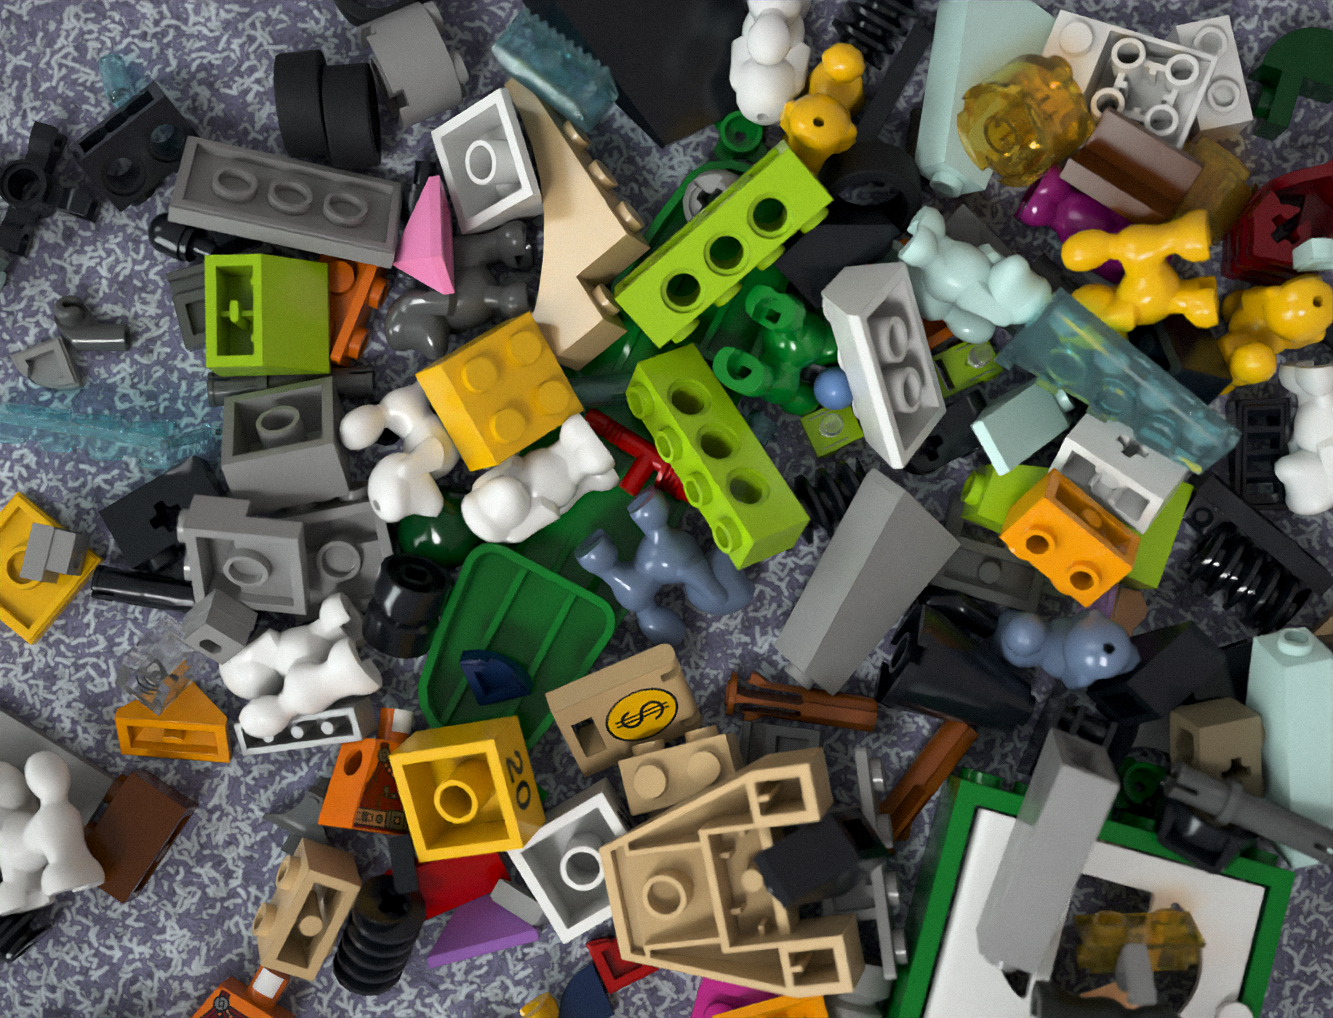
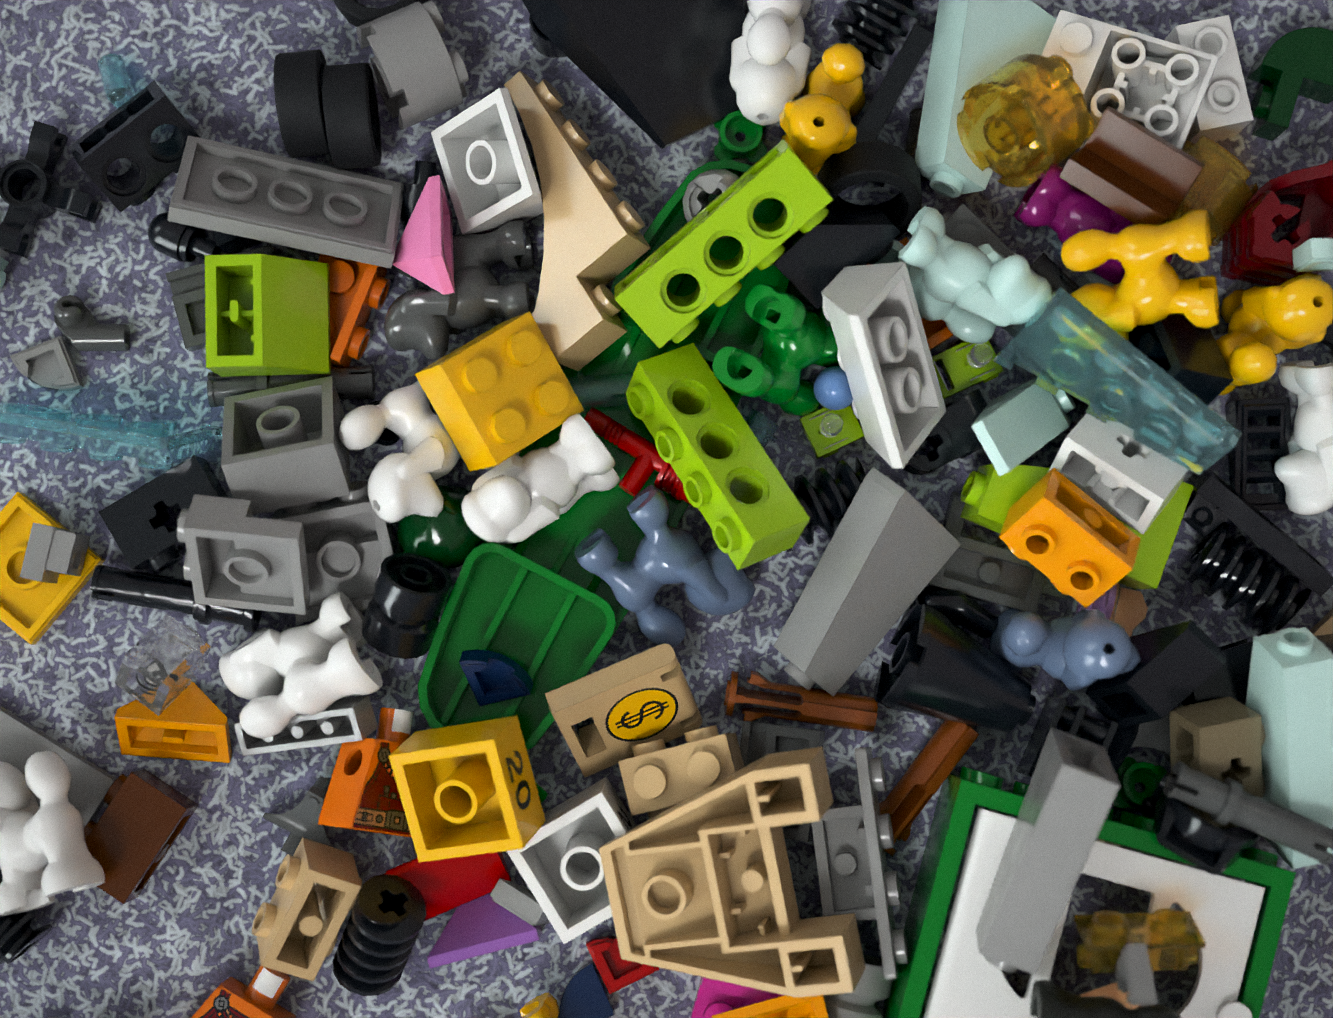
(218, 626): light grey piece -> none
(404, 864): black tile -> none
(556, 69): clear light blue brick -> none
(821, 859): black slope -> none

